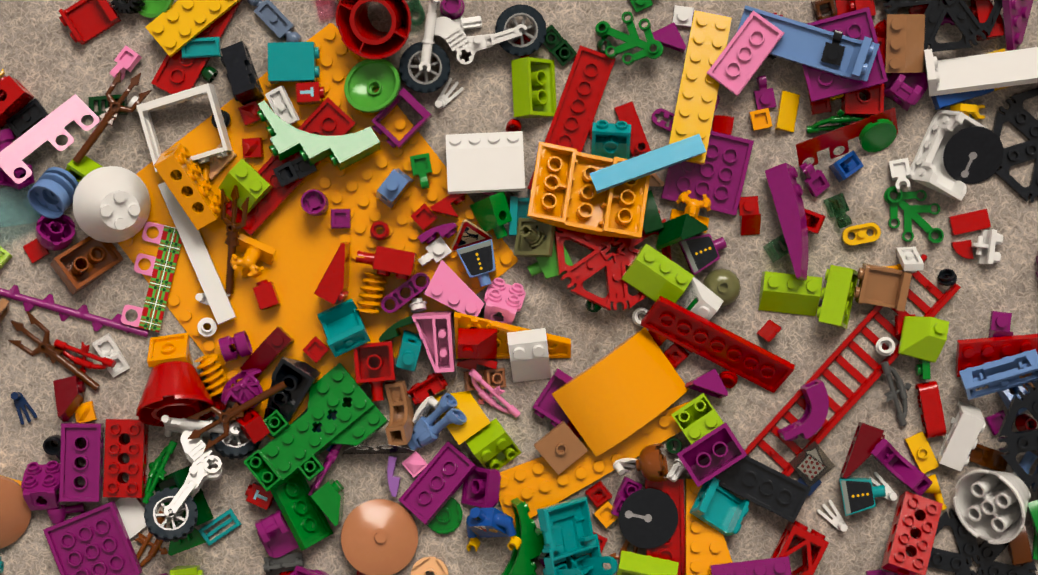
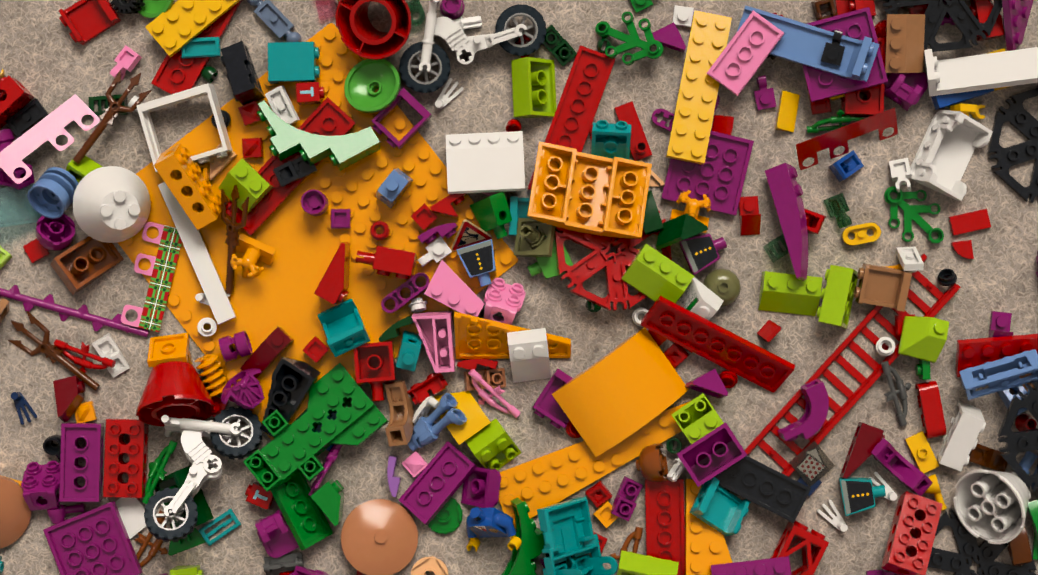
(231, 414): reddish brown piece -> none
(253, 426): red brick -> none
(266, 294): red brick -> none
(372, 293): light orange piece -> none
(396, 449): black piece -> none
(421, 167): green plate -> none
(477, 343): red slope -> none
(560, 447): medium nougat plate -> none
(620, 464): white piece -> none
(647, 163): medium azure slope -> none
(648, 518): black piece -> none
(760, 119): light orange plate -> none
(815, 181): magenta plate -> none
(877, 135): green tile -> none
(973, 155): black piece -> none
(986, 247): white hips -> none
(995, 421): magenta tile -> none

